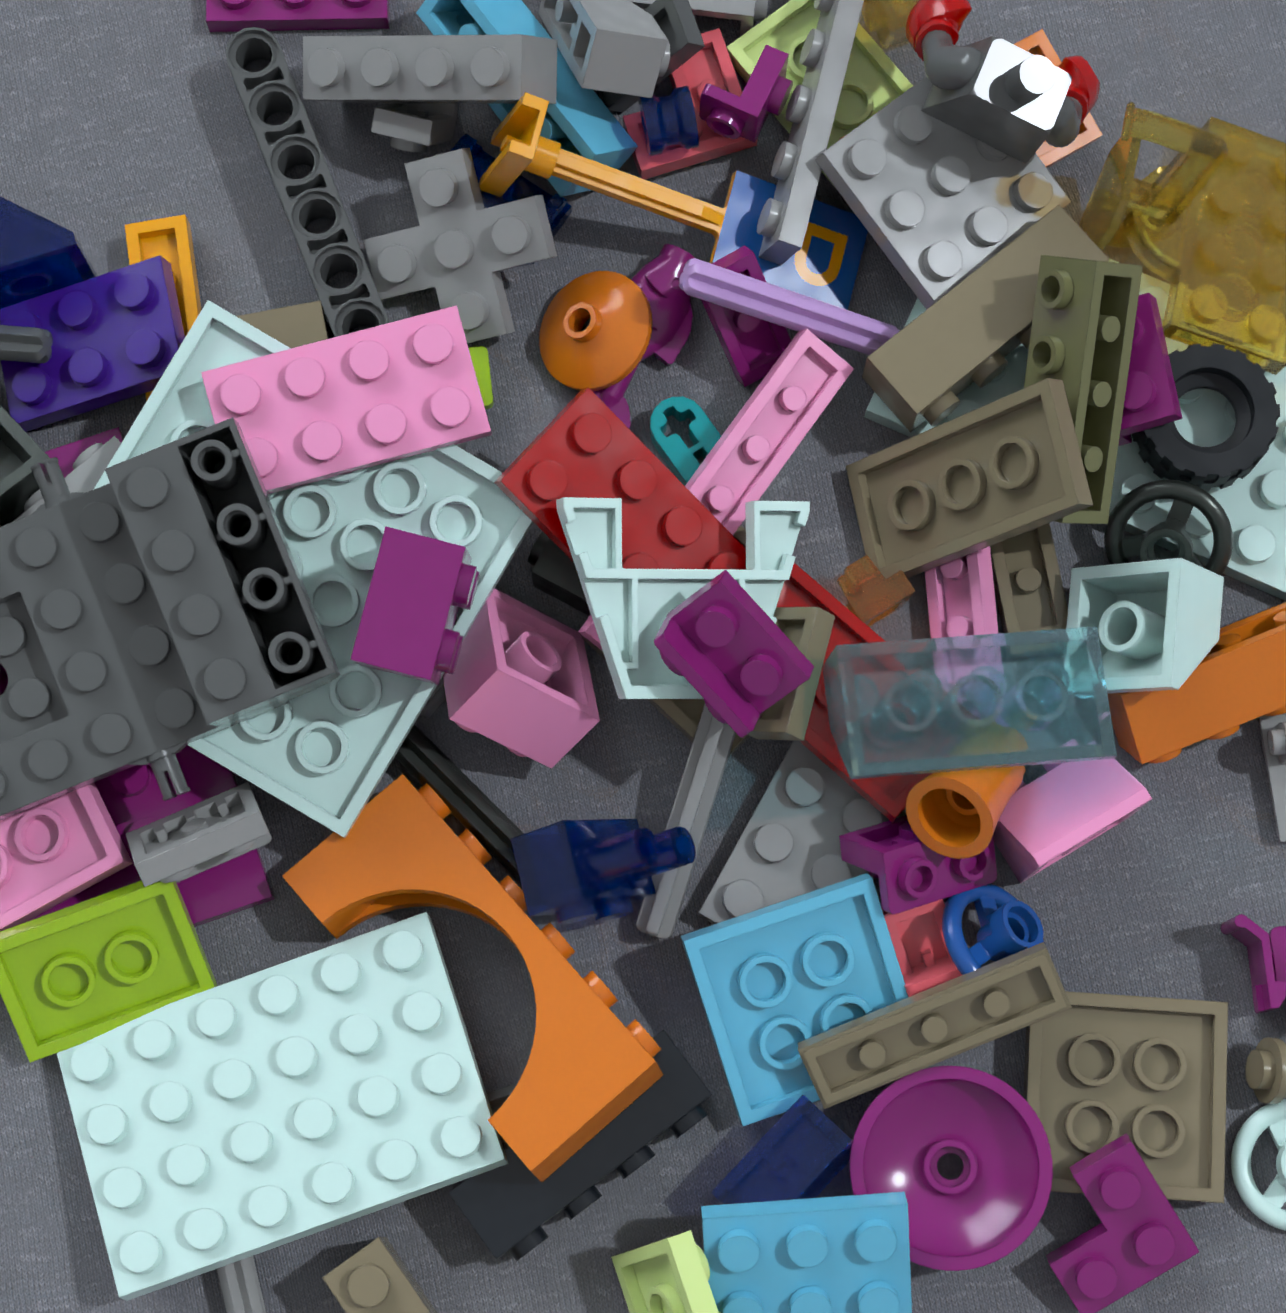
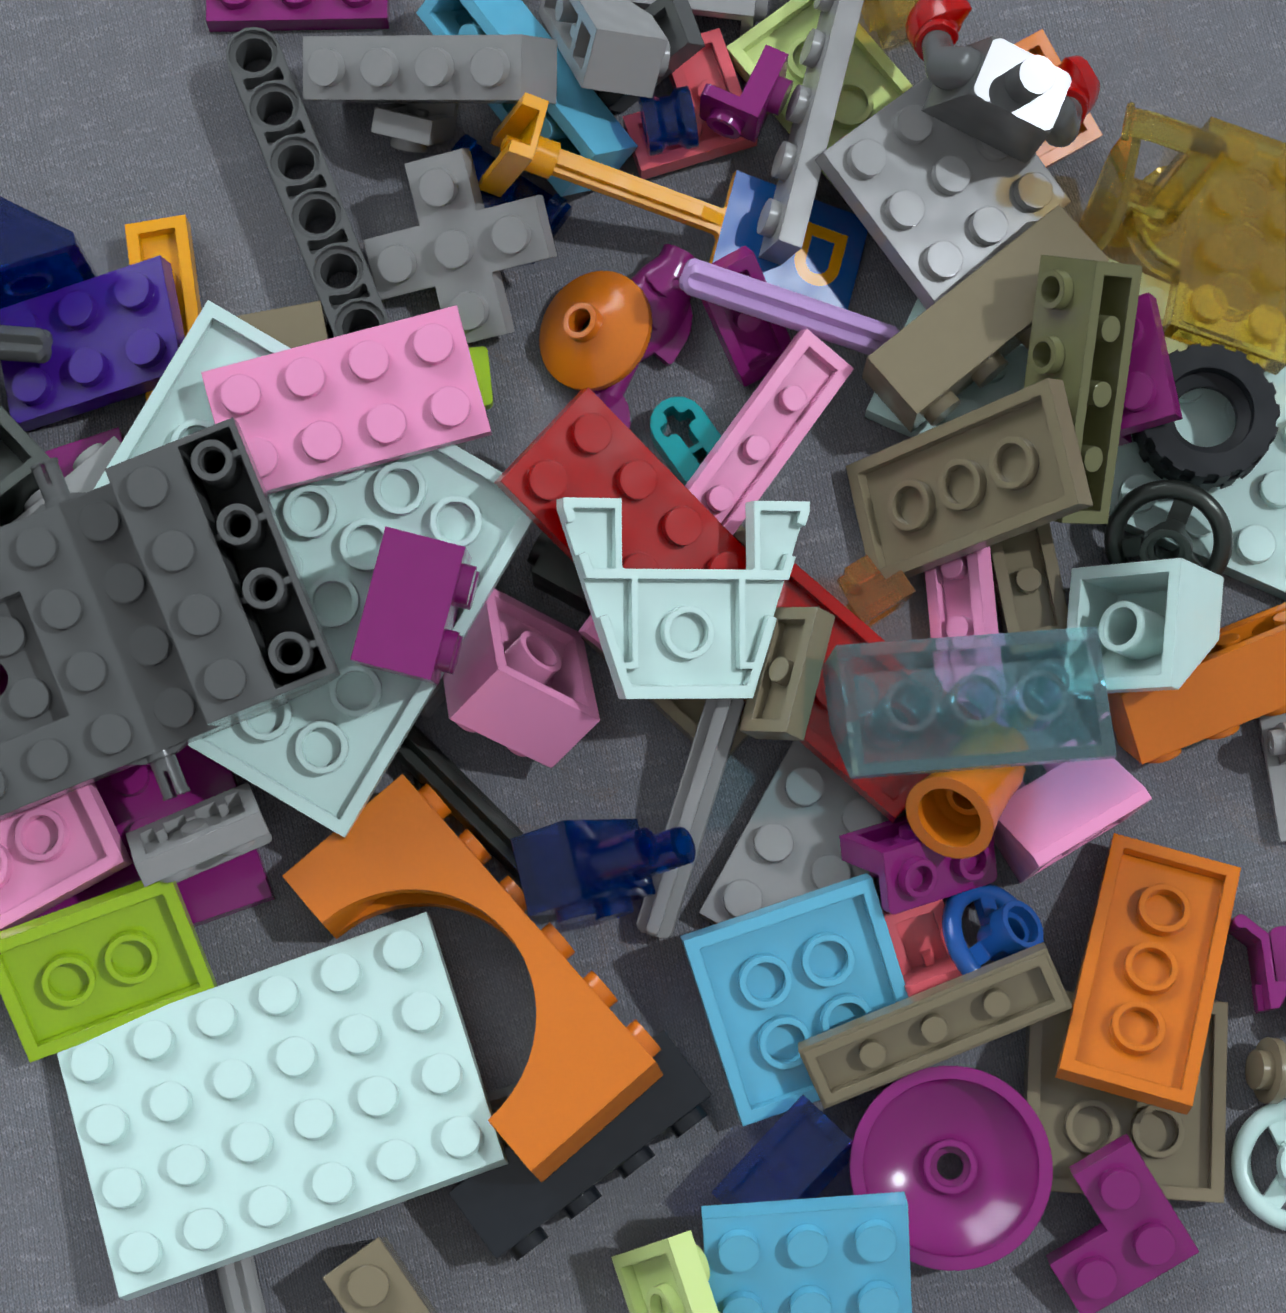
(731, 653): magenta bracket -> none
(1149, 974): none -> orange plate

